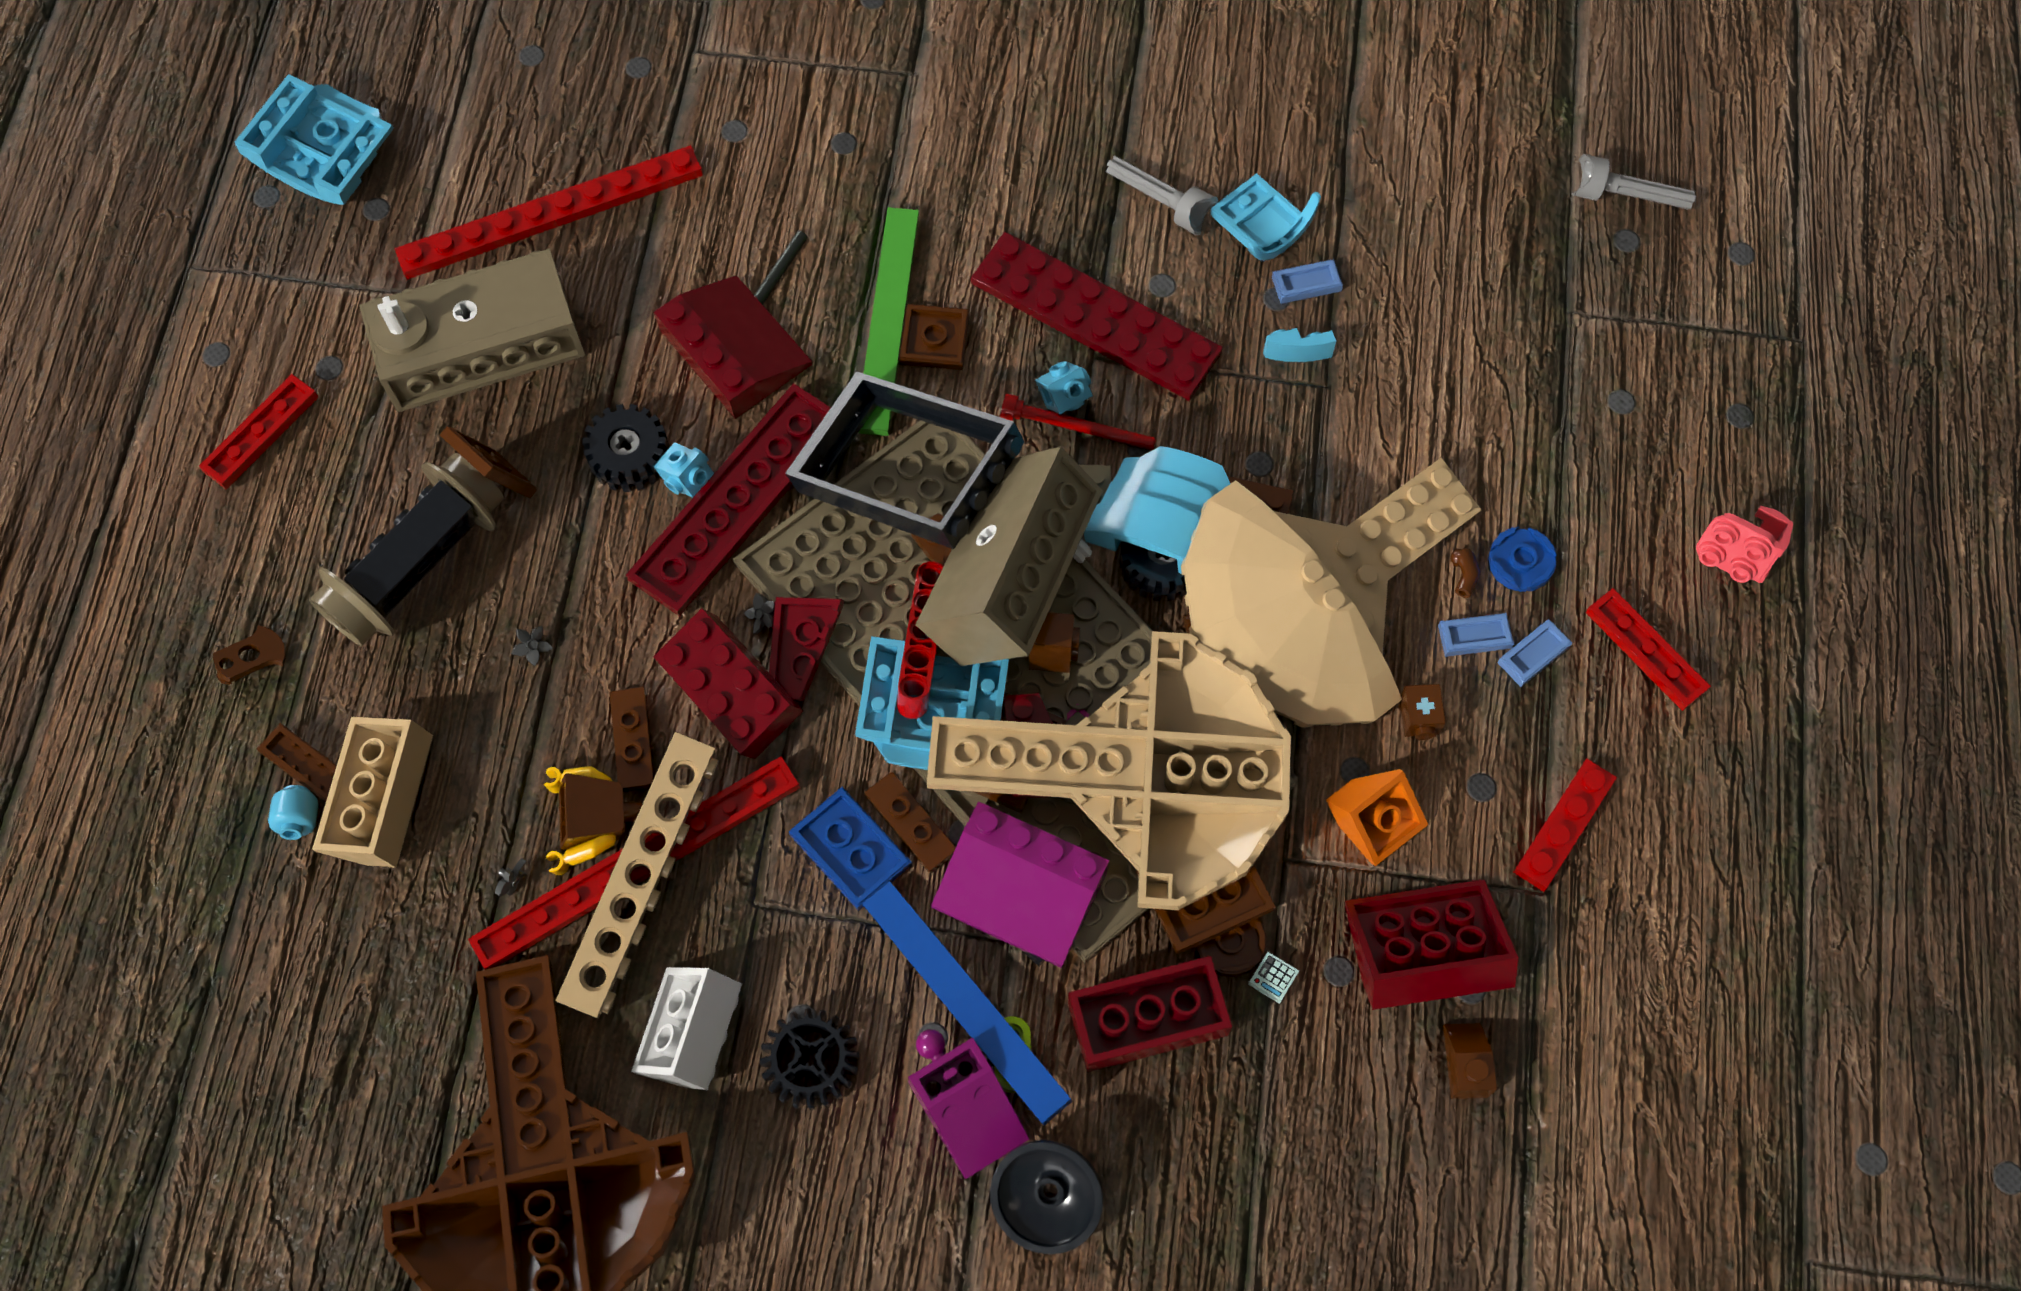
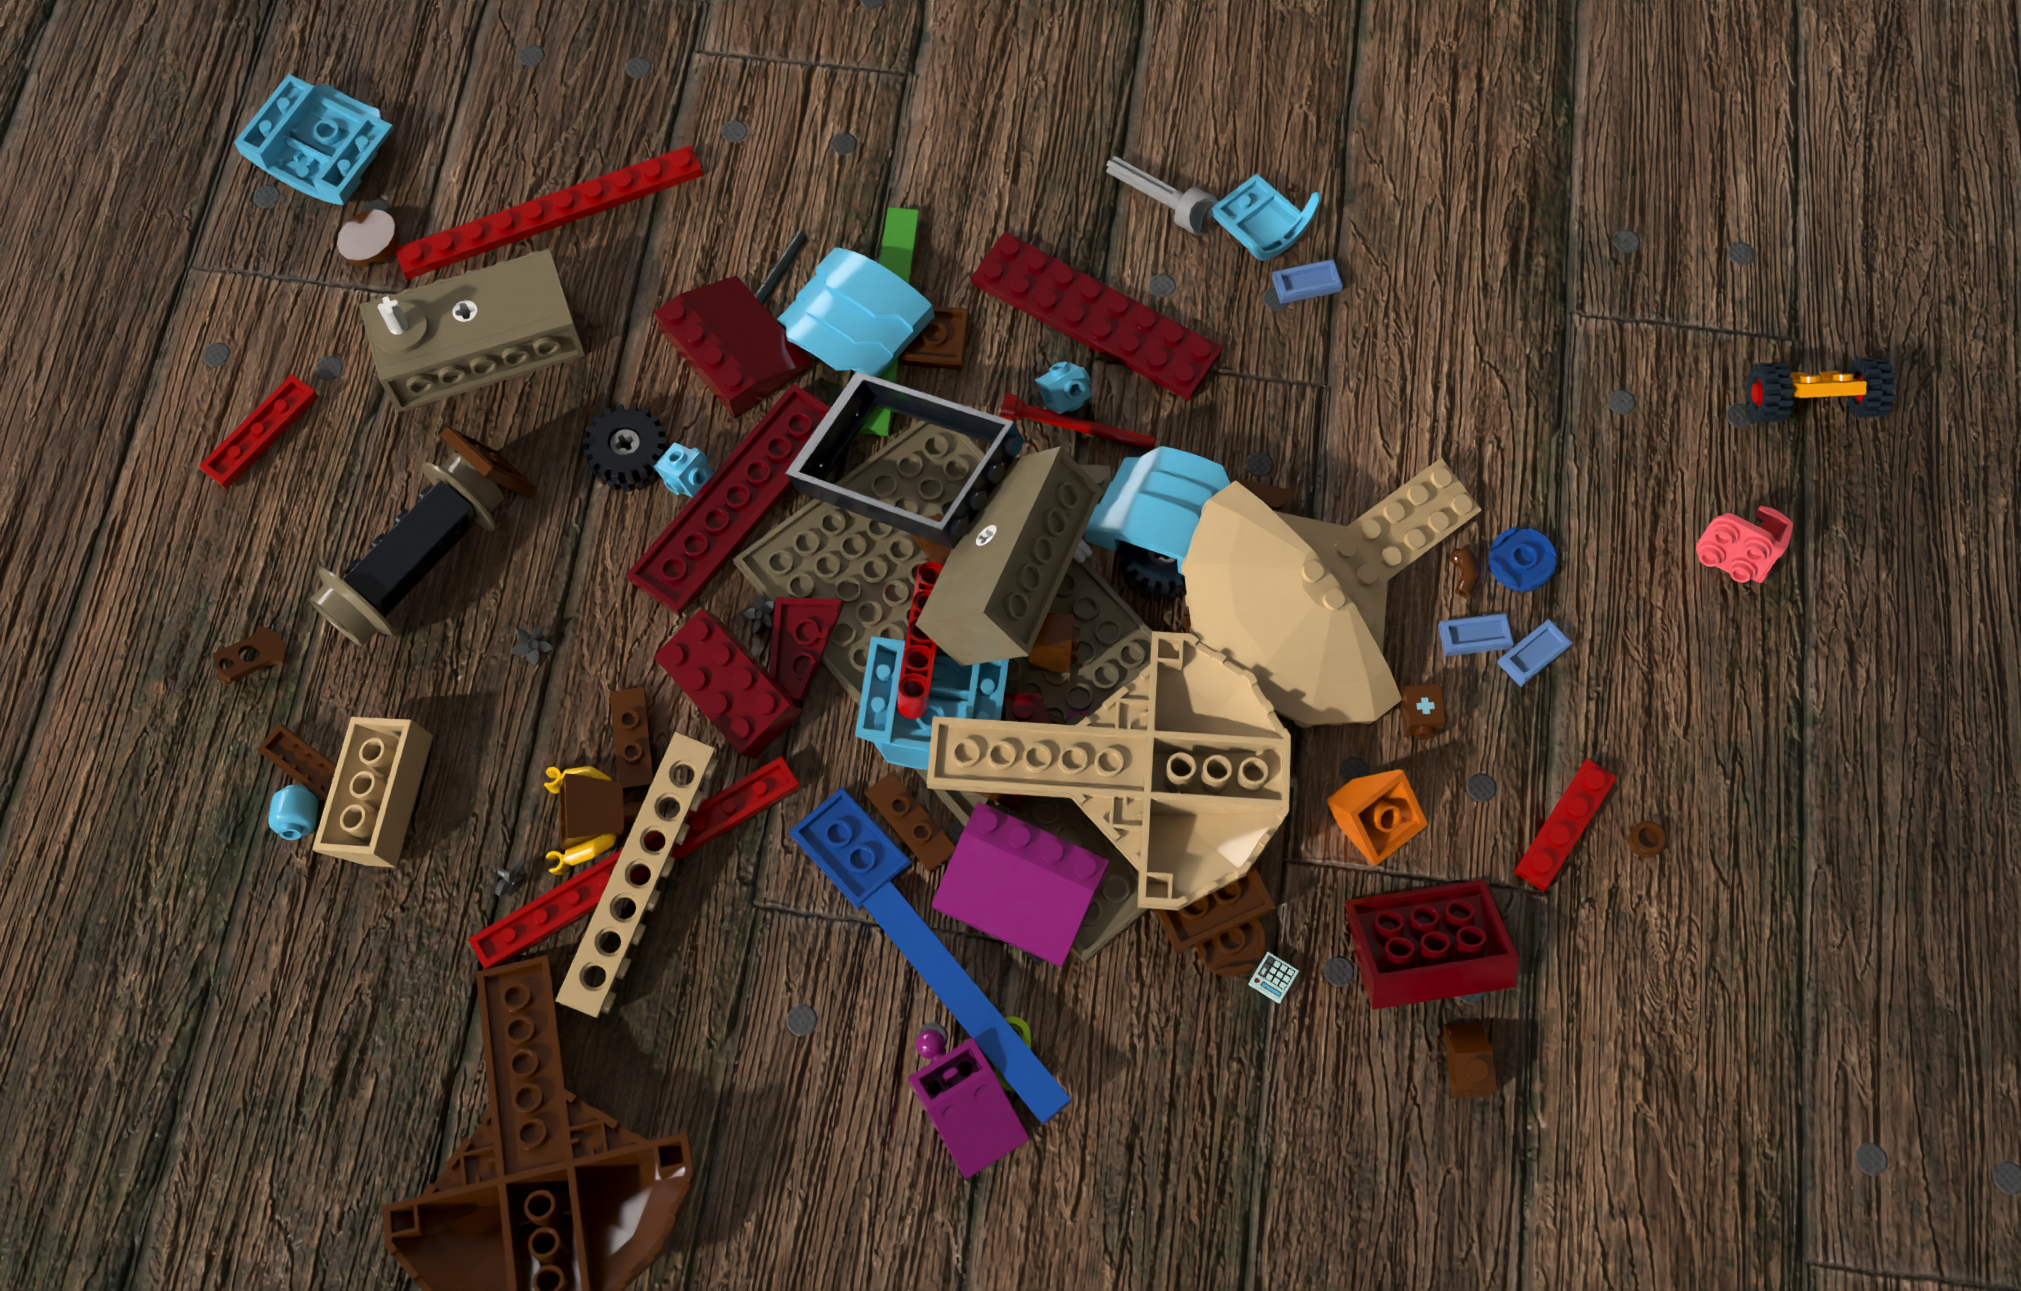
(368, 238): none -> tile
(687, 1027): white slope -> none
(822, 1049): black gear -> none
(856, 314): none -> medium azure slope
(1037, 1217): black dish -> none
(1149, 1014): dark red brick -> none
(1289, 346): medium azure slope -> none
(1597, 179): light grey piece -> none
(1647, 649): red plate -> none
(1647, 839): none -> reddish brown tile
(1866, 384): none -> black plate

